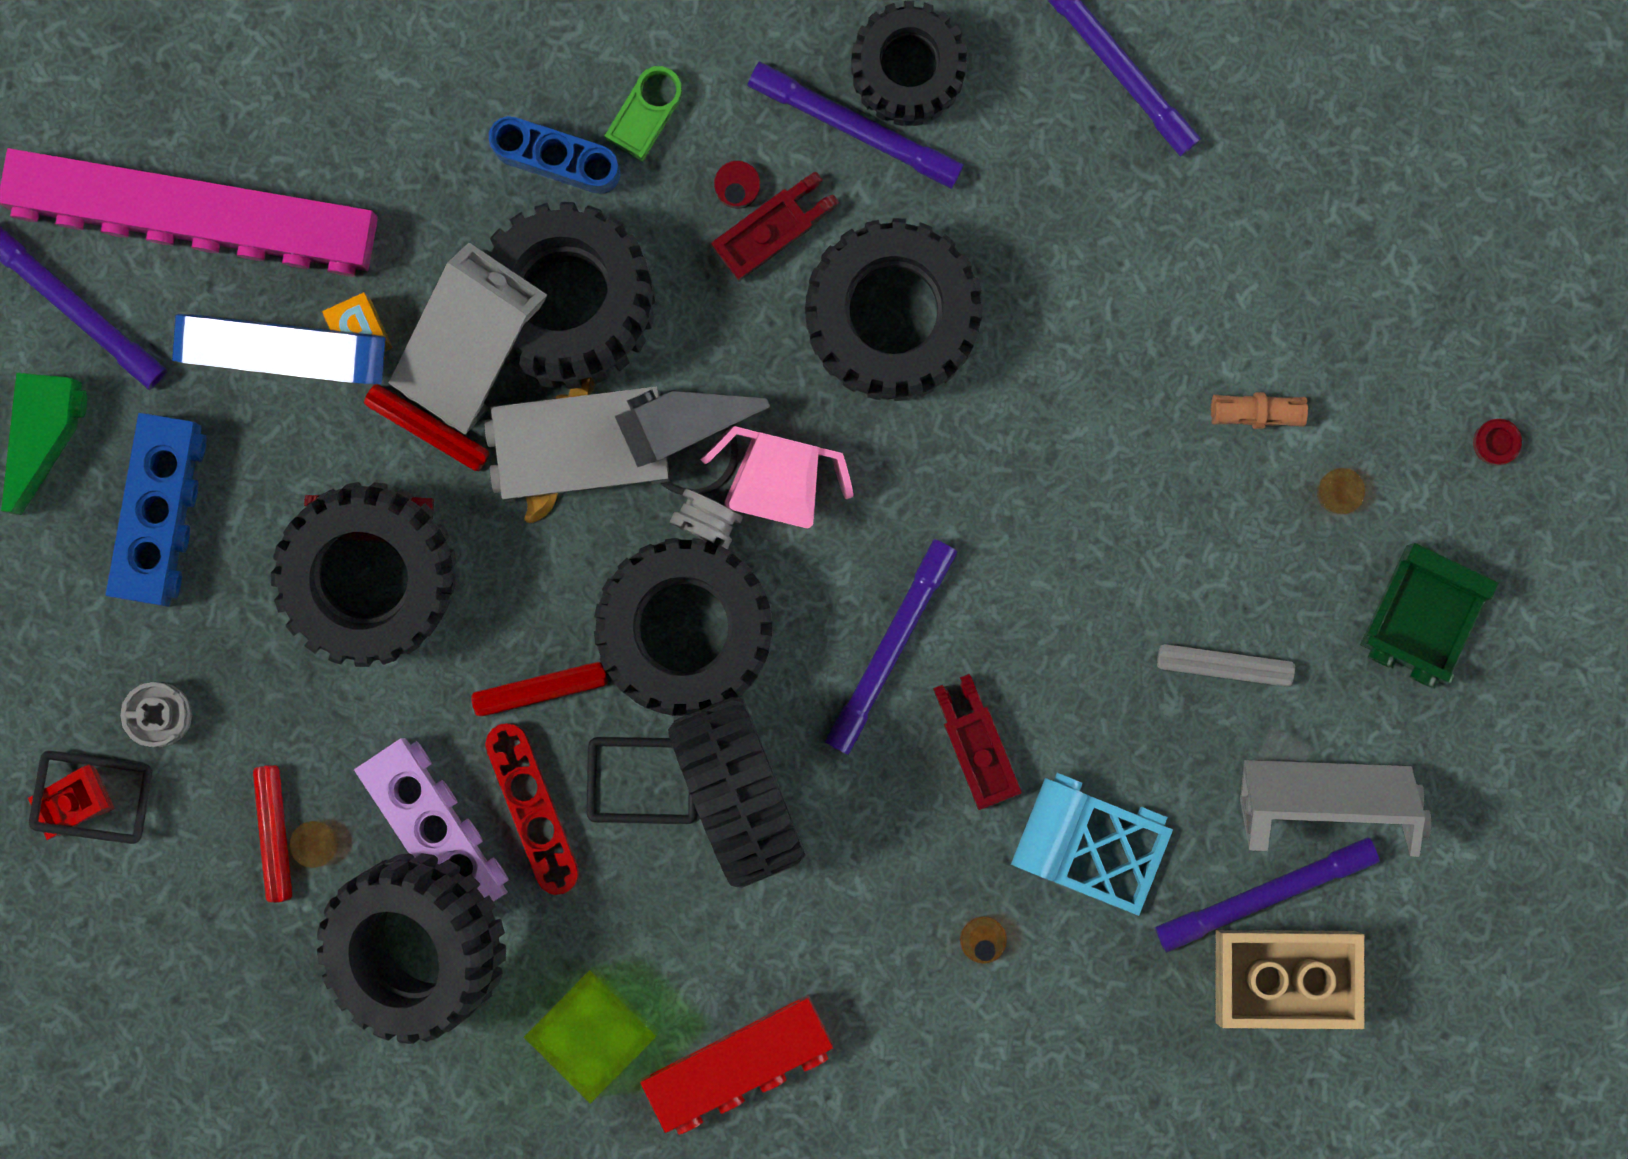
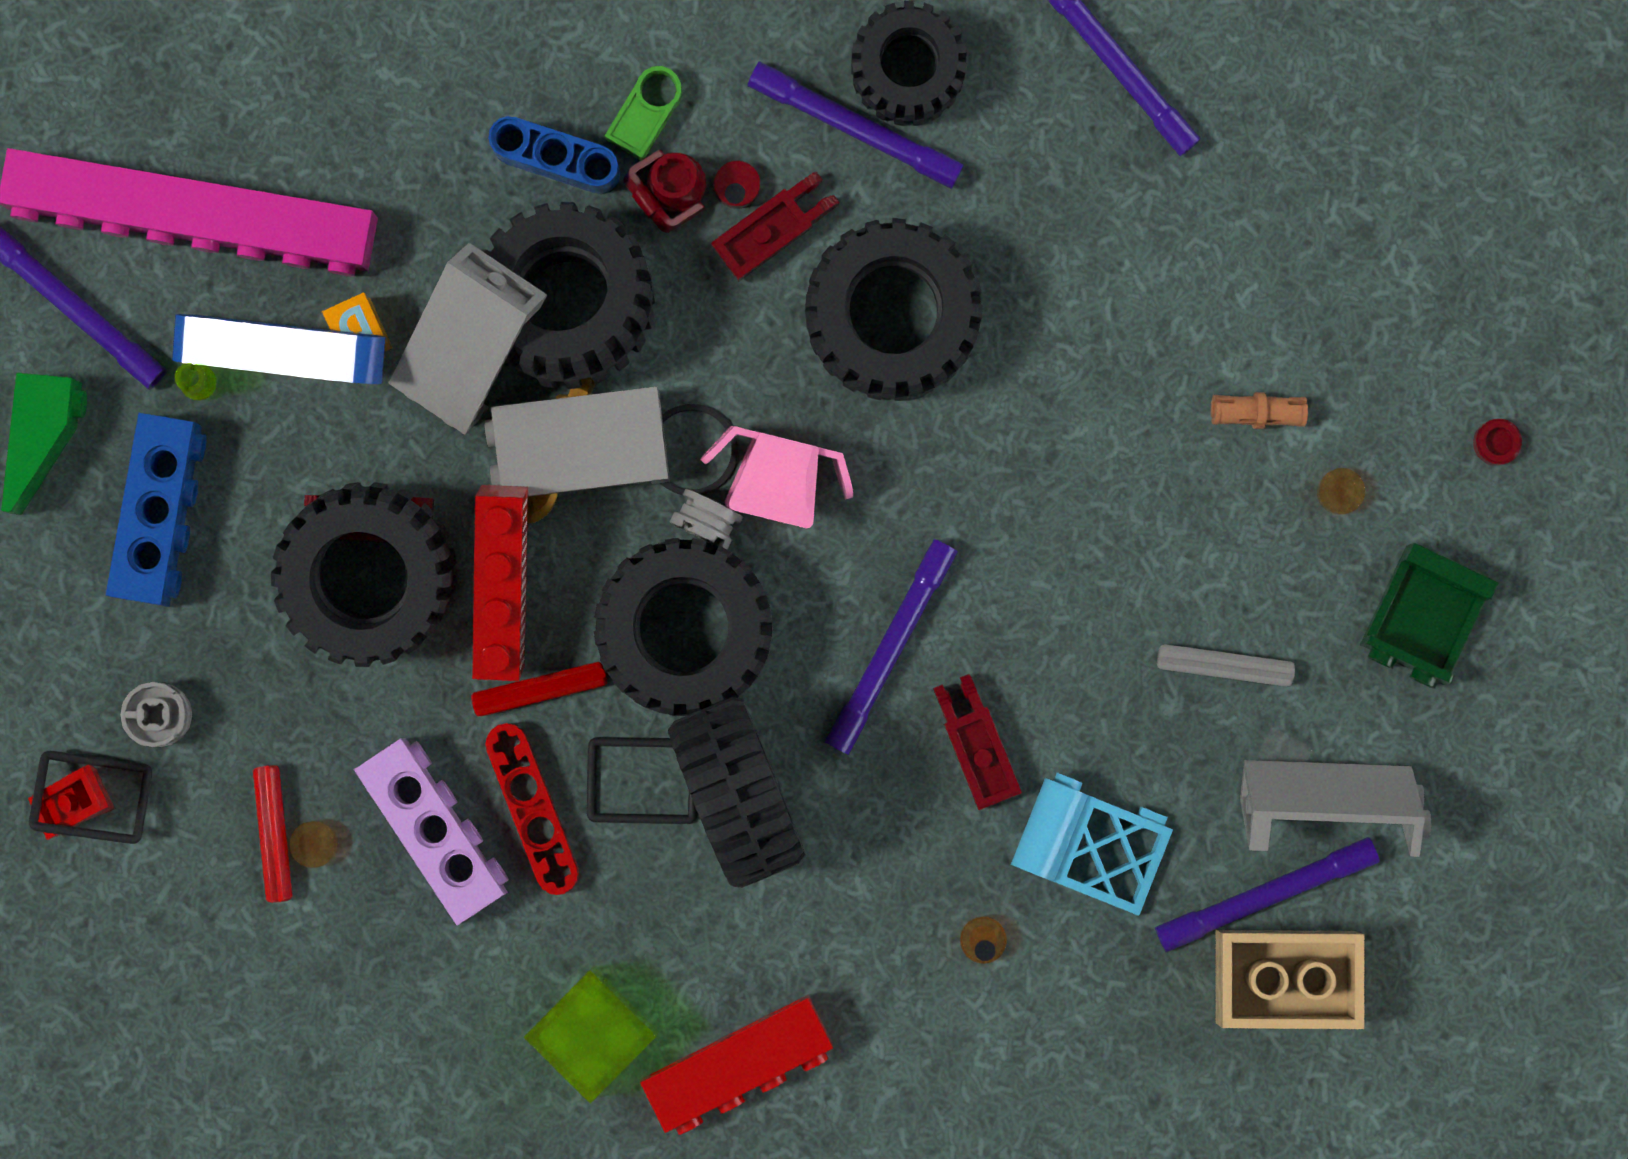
(203, 388): none -> clear neon green pin
(370, 979): black tyre -> none
(426, 427): red axle -> none
(500, 582): none -> red brick
(673, 185): none -> dark red piece
(676, 420): black slope -> none

